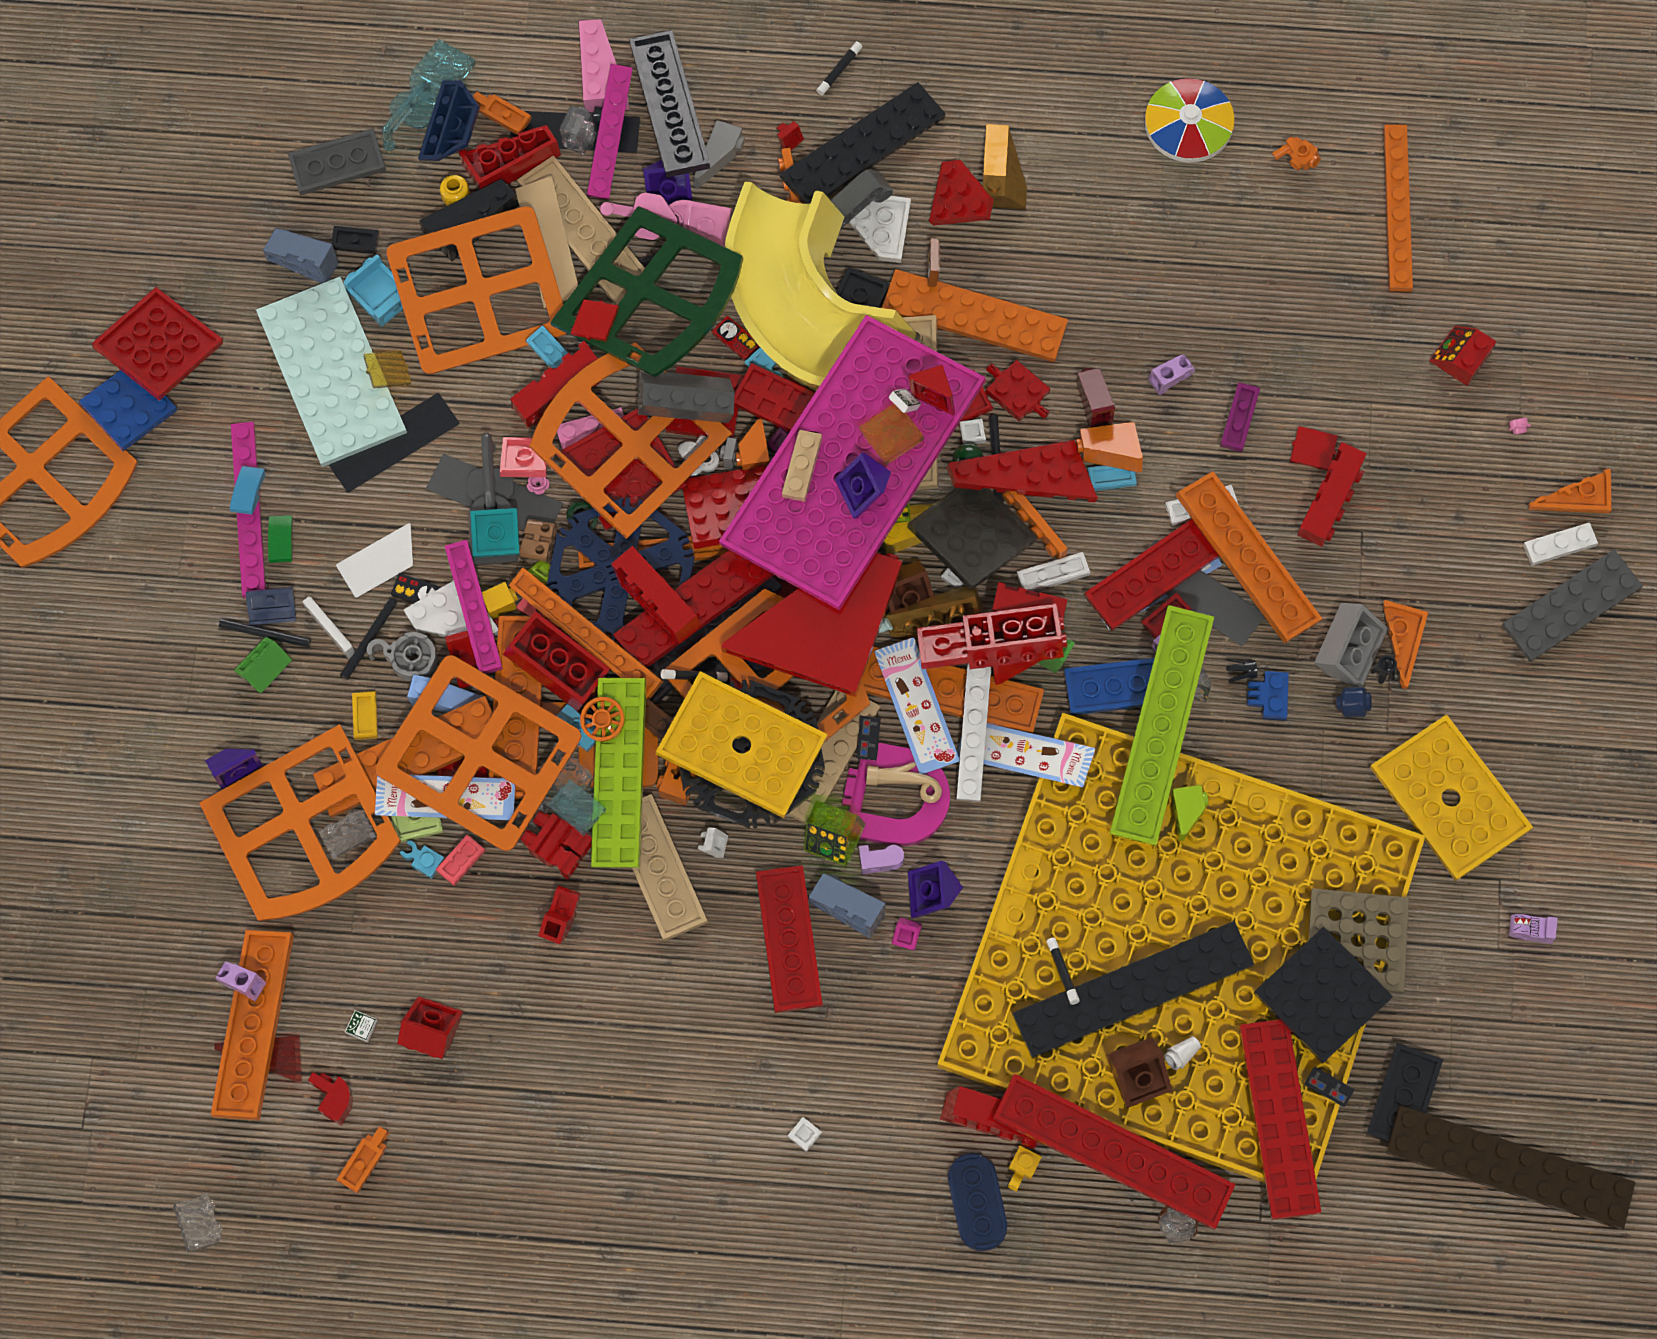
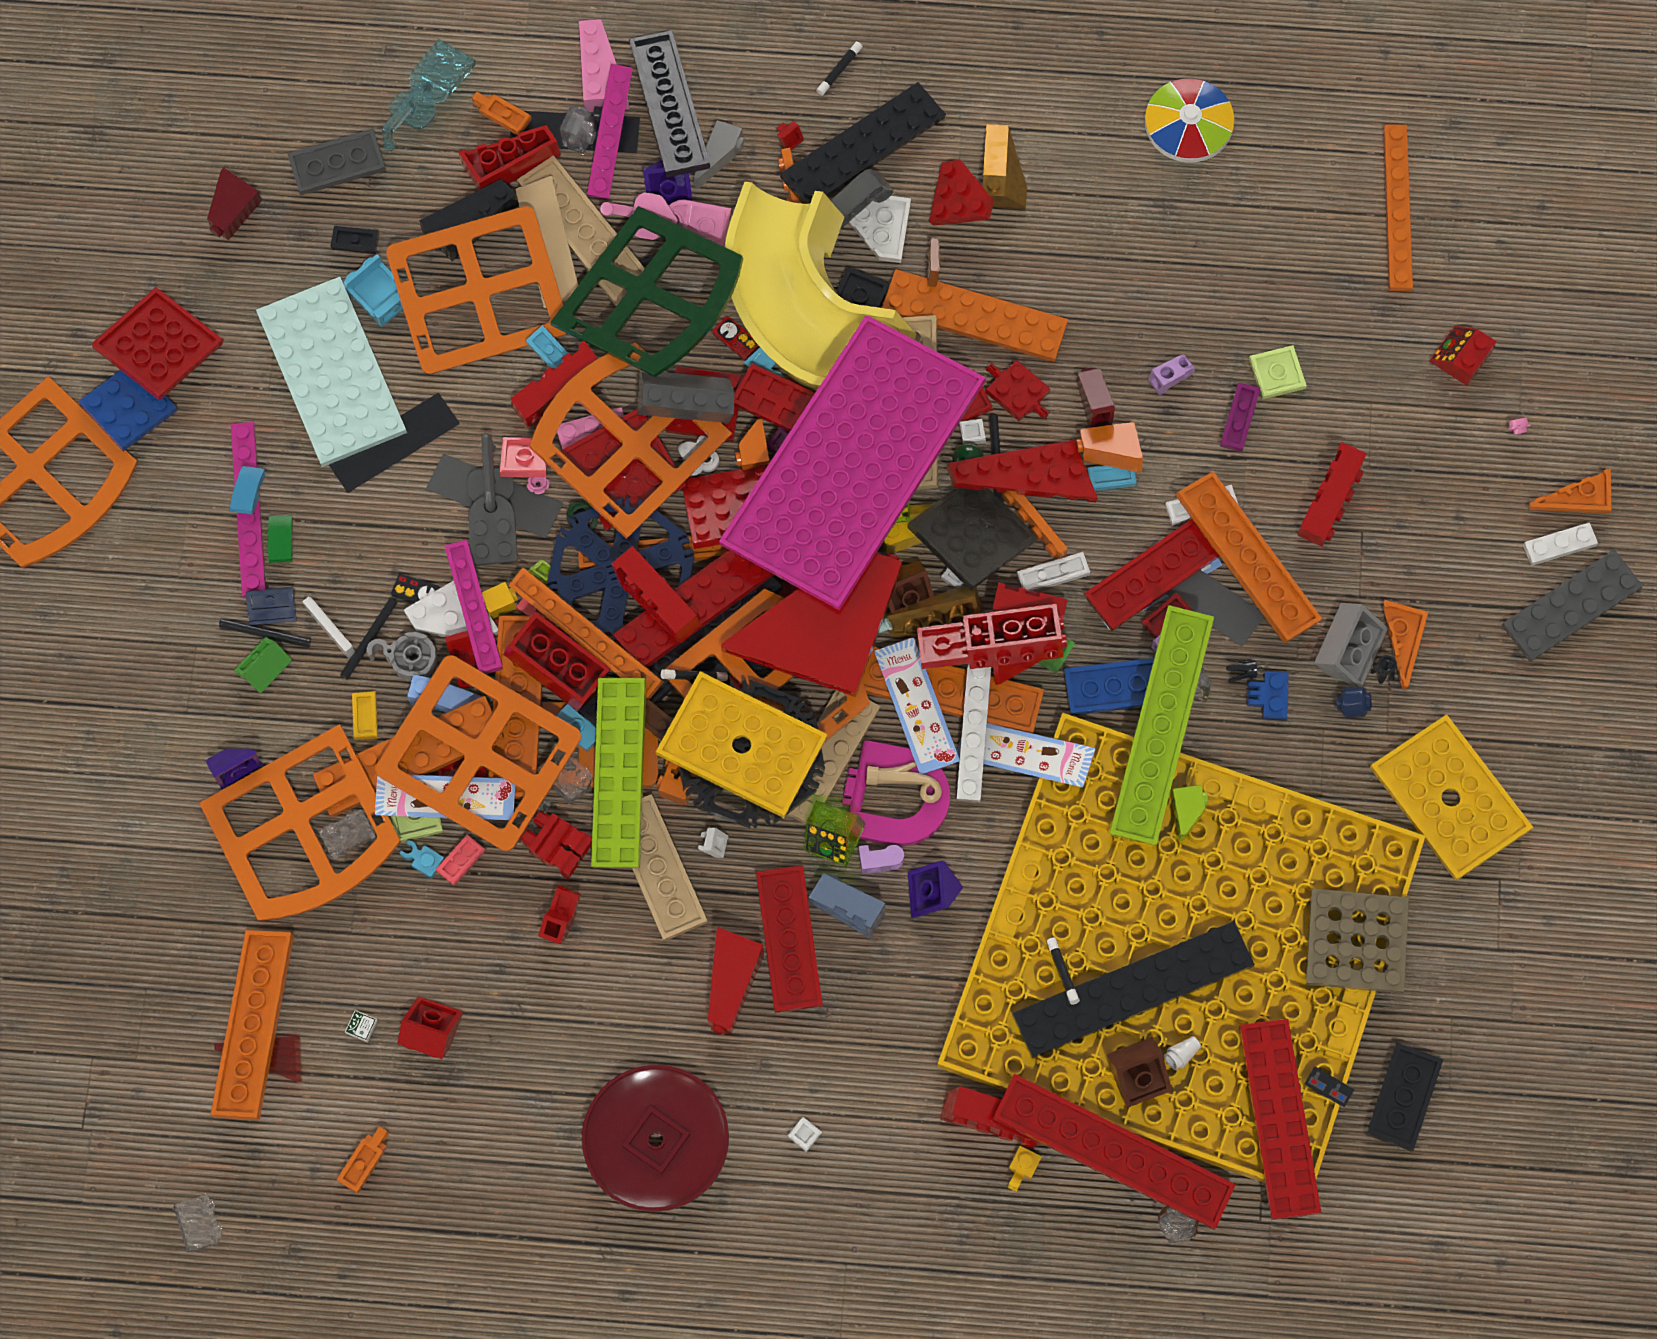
(231, 204): none -> dark red slope
(241, 980): lavender leg -> none
(301, 255): sand blue wedge -> none
(338, 1100): red brick -> none
(378, 561): white sticker -> none
(387, 369): clear yellow piece -> none
(450, 122): dark blue wedge -> none
(453, 189): yellow head -> none
(495, 533): teal plate -> none
(538, 540): medium nougat piece -> none
(576, 807): clear light blue plate -> none
(594, 320): red piece -> none
(602, 719): orange wheel -> none
(650, 1103): none -> dark red dish
(728, 452): light grey plate -> none
(733, 974): none -> red slope
(802, 465): tan plate -> none
(862, 483): dark purple slope -> none
(868, 738): black sticker -> none
(891, 433): plate -> none
(904, 400): tile -> none
(906, 933): dark pink slope -> none
(933, 388): red slope -> none
(977, 1202): dark blue tile -> none
(1277, 372): none -> yellowish green tile
(1302, 153): orange piece -> none
(1313, 448): red piece -> none
(1323, 995): black plate -> none
(1510, 1167): dark brown plate -> none
(1533, 928): lavender leg -> none

